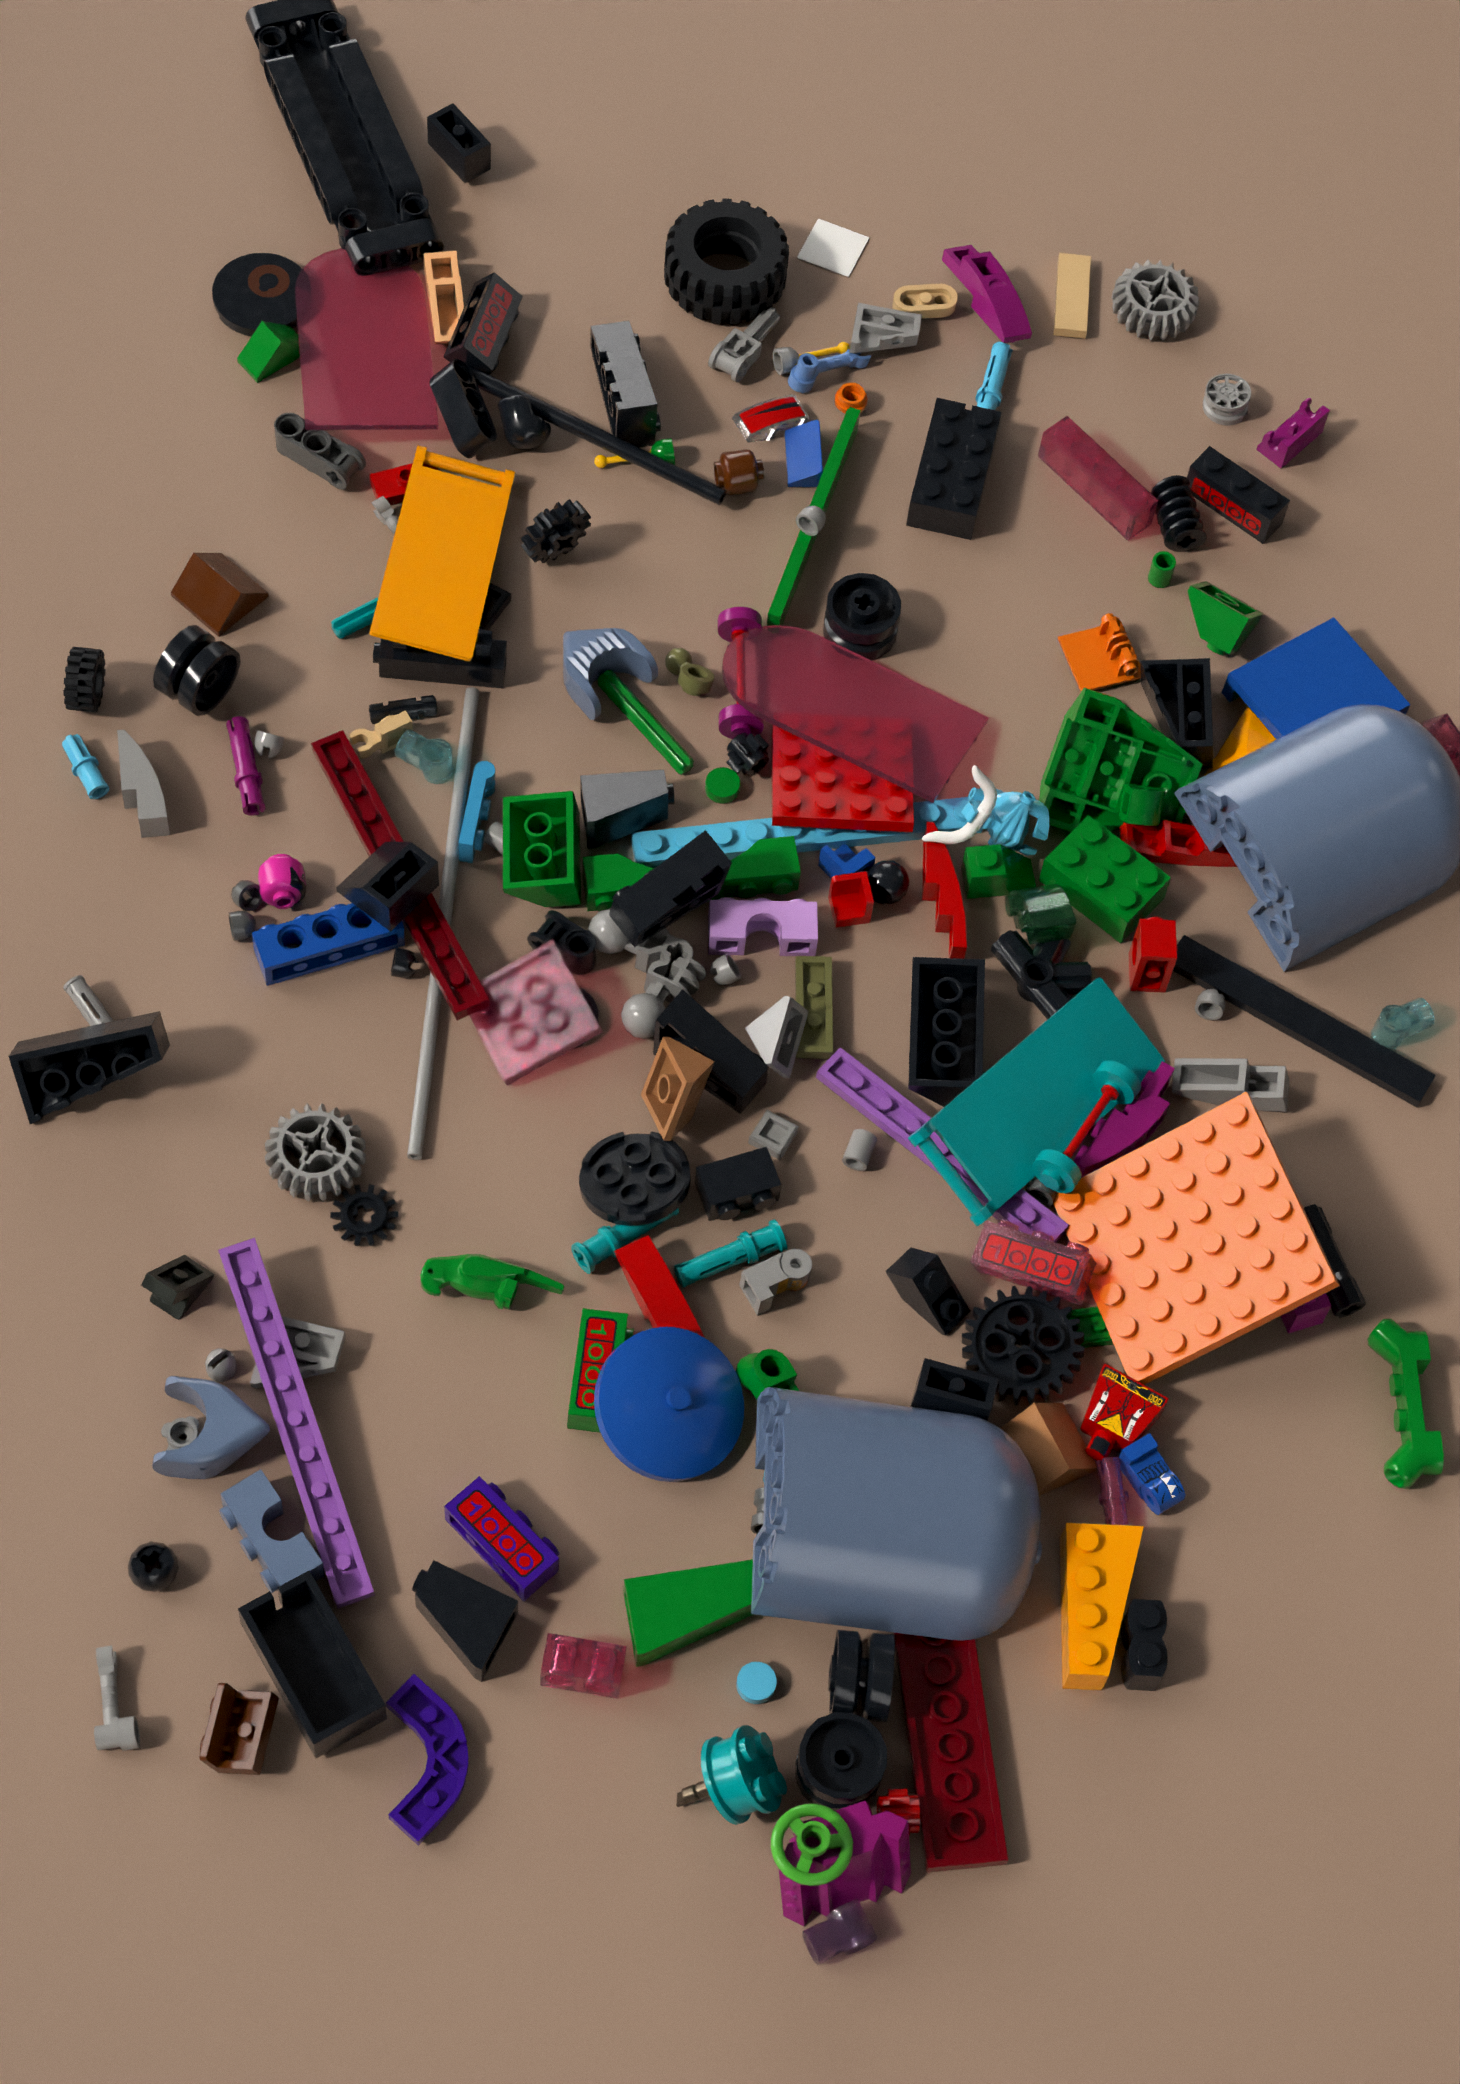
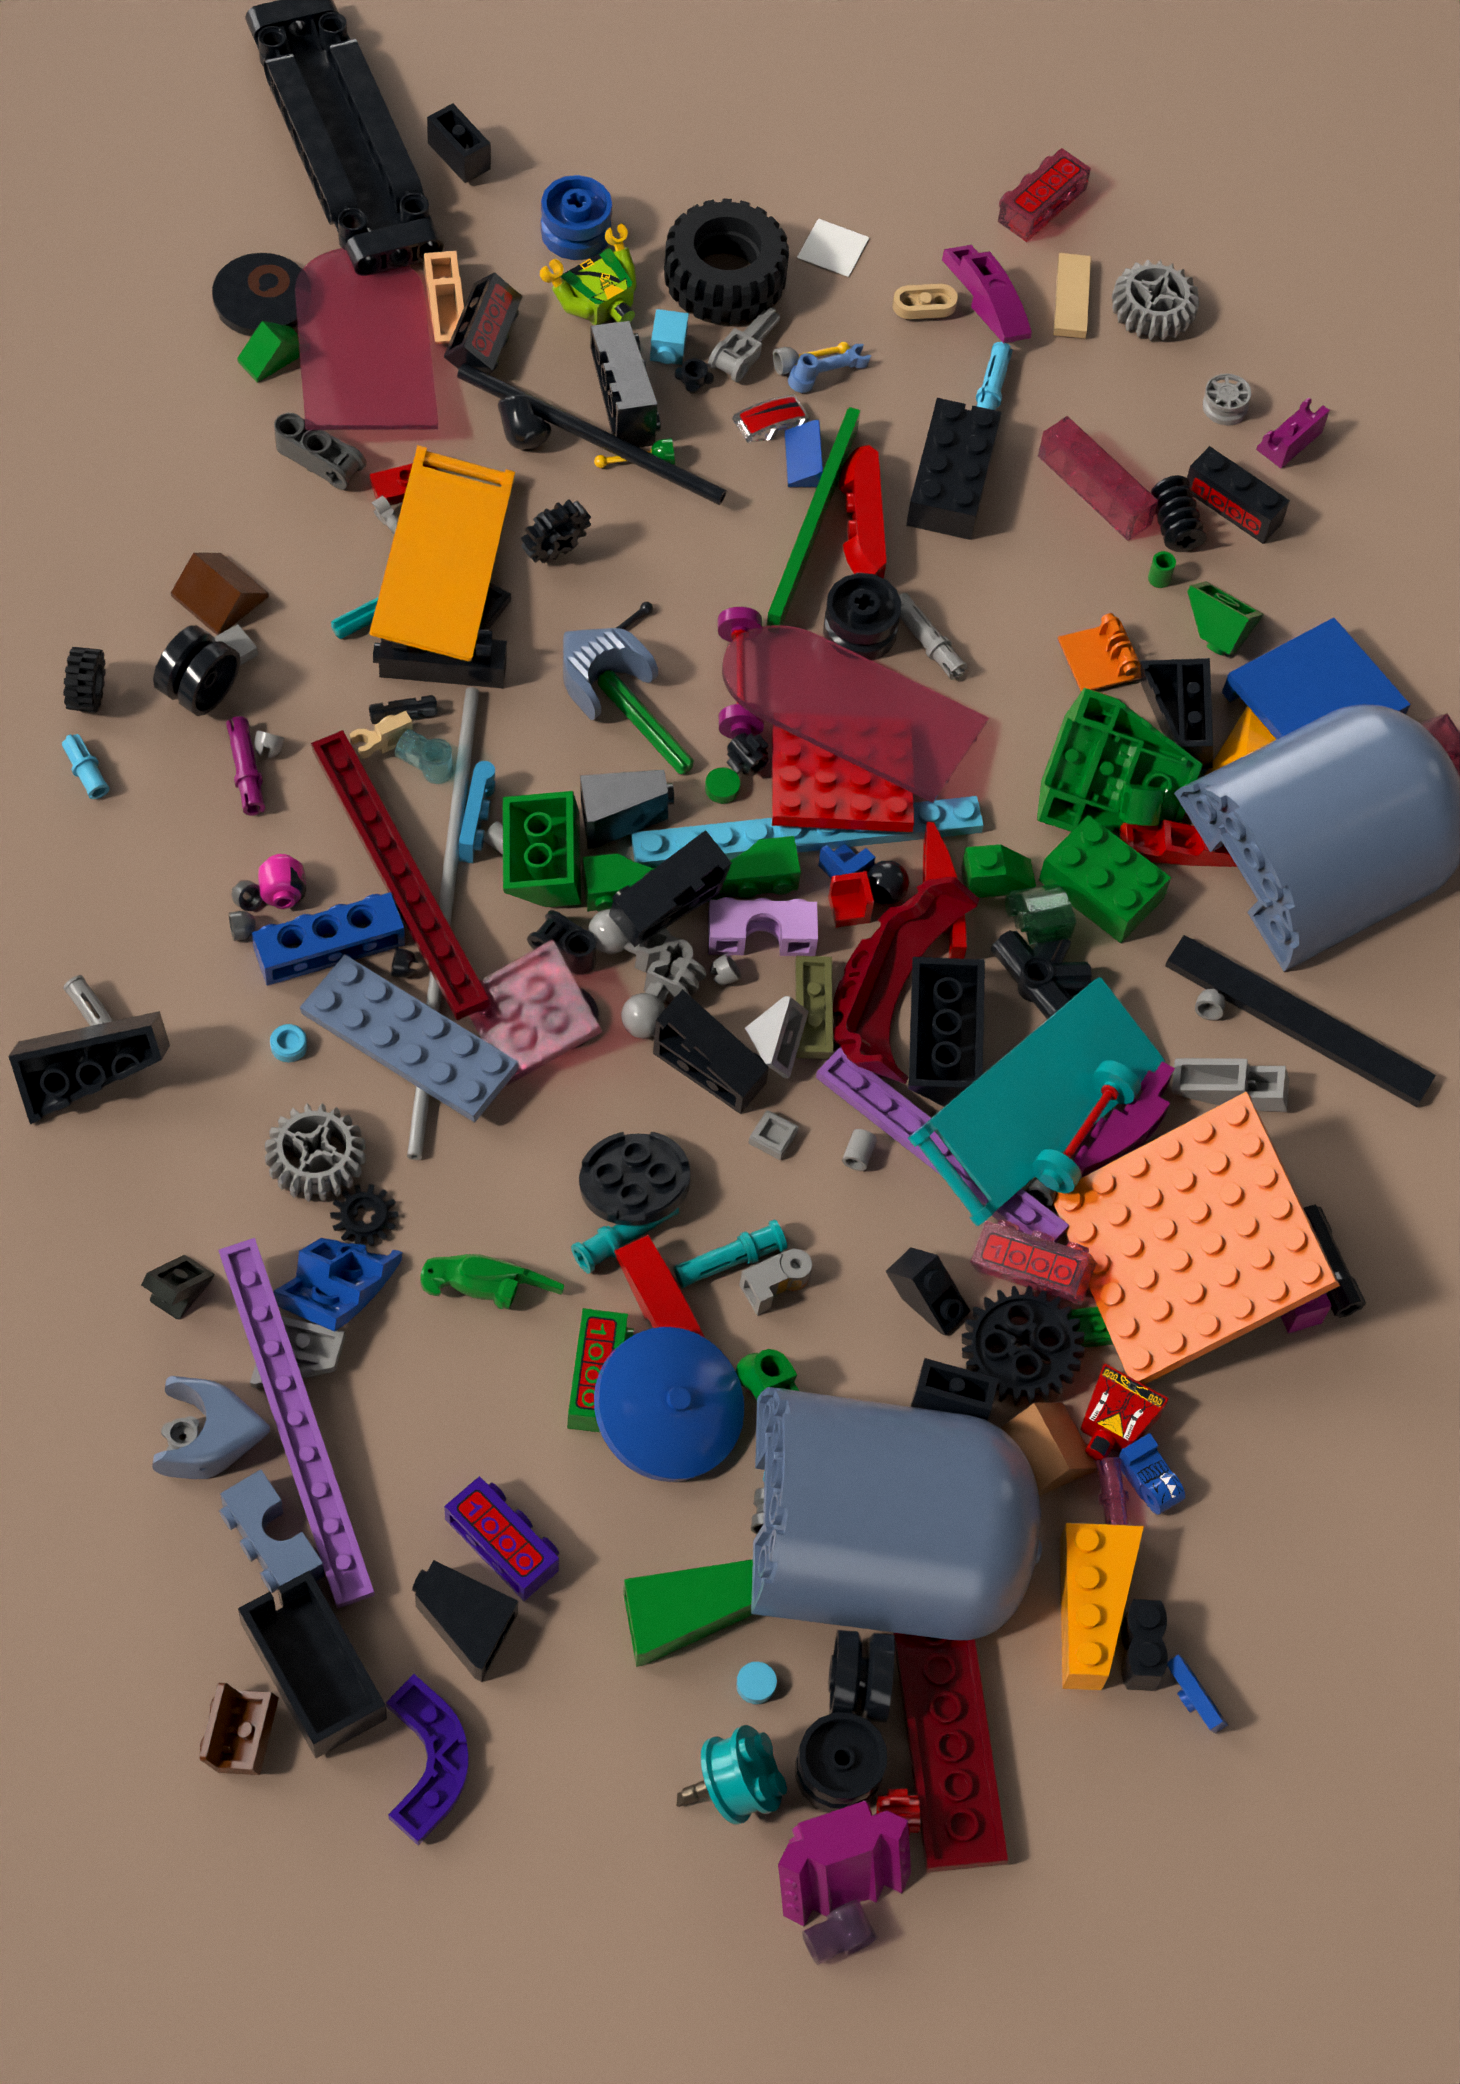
(116, 1730): light grey brick -> none
(141, 788): light grey slope -> none
(158, 1578): black piece -> none
(225, 1369): light grey hinge -> none
(238, 640): none -> light grey tile
(288, 1043): none -> medium azure tile
(335, 1281): none -> blue slope
(391, 882): black slope -> none
(409, 1038): none -> sand blue plate
(463, 408): black beam -> none
(575, 217): none -> blue wheel
(583, 1665): clear pink brick -> none
(599, 286): none -> torso
(645, 609): none -> black hinge
(669, 337): none -> medium azure brick
(675, 1086): medium nougat slope -> none
(691, 368): none -> black plate
(692, 677): olive plate -> none
(738, 472): reddish brown head -> none
(738, 1184): black brick -> none
(811, 520): light grey hinge -> none
(821, 1833): bright green piece -> none
(852, 392): orange plate -> none
(866, 535): none -> red brick
(881, 966): none -> dark red windscreen
(883, 329): light grey wing -> none
(936, 645): none -> light grey pin
(1001, 813): medium azure helmet -> none
(1043, 194): none -> clear pink brick
(1152, 955): red brick -> none
(1194, 1695): none -> blue plate
(1405, 1019): clear light blue piece -> none
(1409, 1356): green plate -> none

